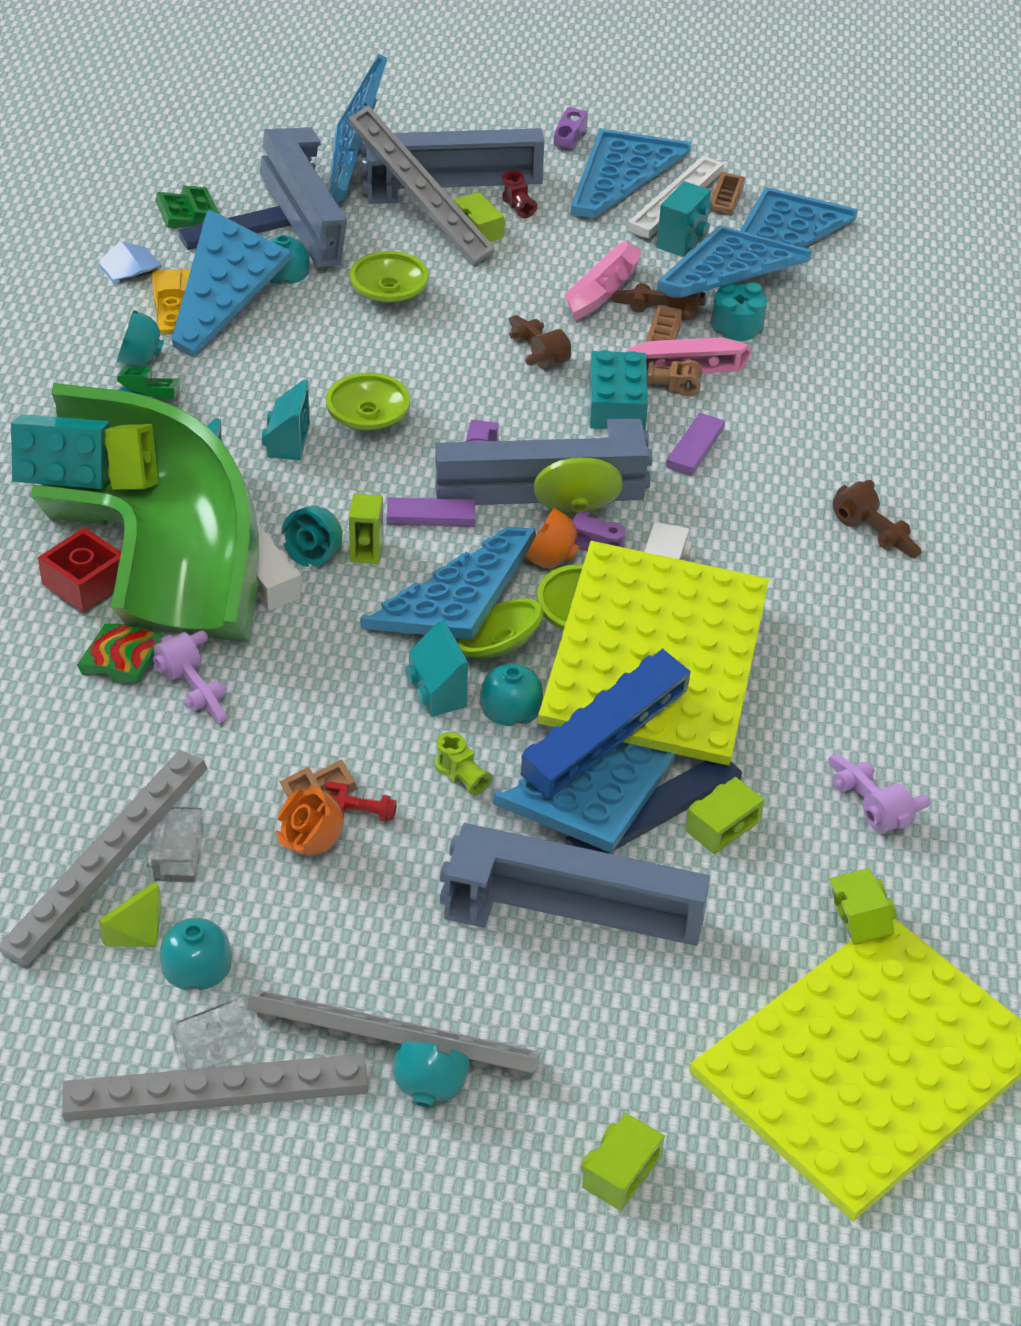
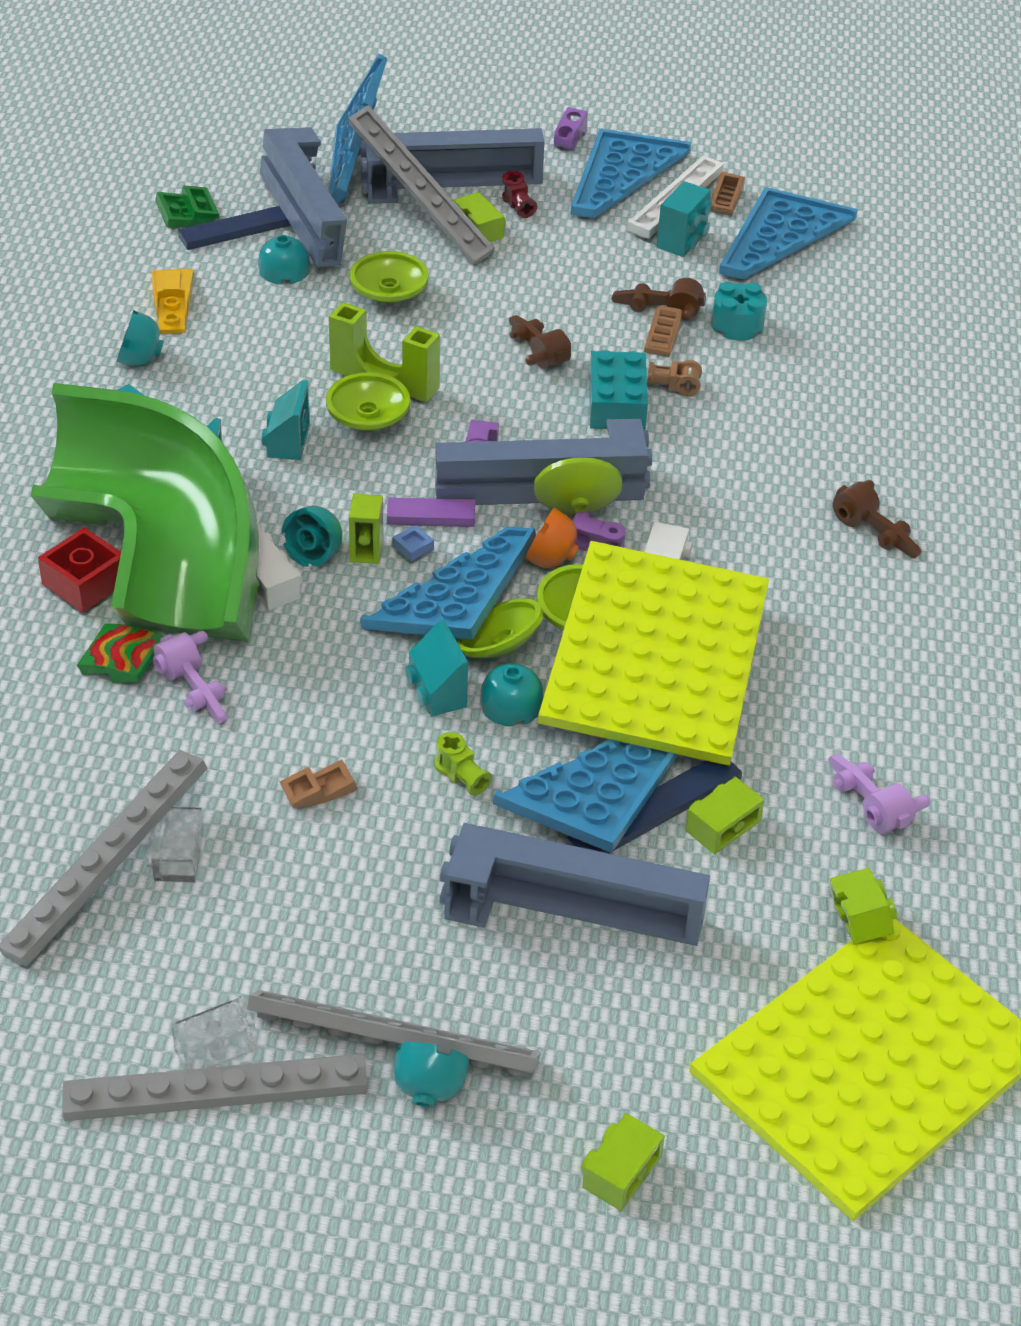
(59, 451): teal brick -> none
(127, 261): light blue slope -> none
(131, 456): lime brick -> none
(134, 921): lime slope -> none
(141, 381): green slope -> none
(195, 954): teal cylinder -> none
(223, 278): dark azure wing -> none
(310, 822): orange cylinder -> none
(353, 353): none -> lime arch
(385, 808): red hinge -> none
(413, 543): none -> medium blue plate
(603, 279): bright pink brick -> none
(604, 723): blue brick -> none
(695, 444): medium lavender tile -> none
(711, 353): bright pink brick -> none
(728, 258): dark azure wing -> none

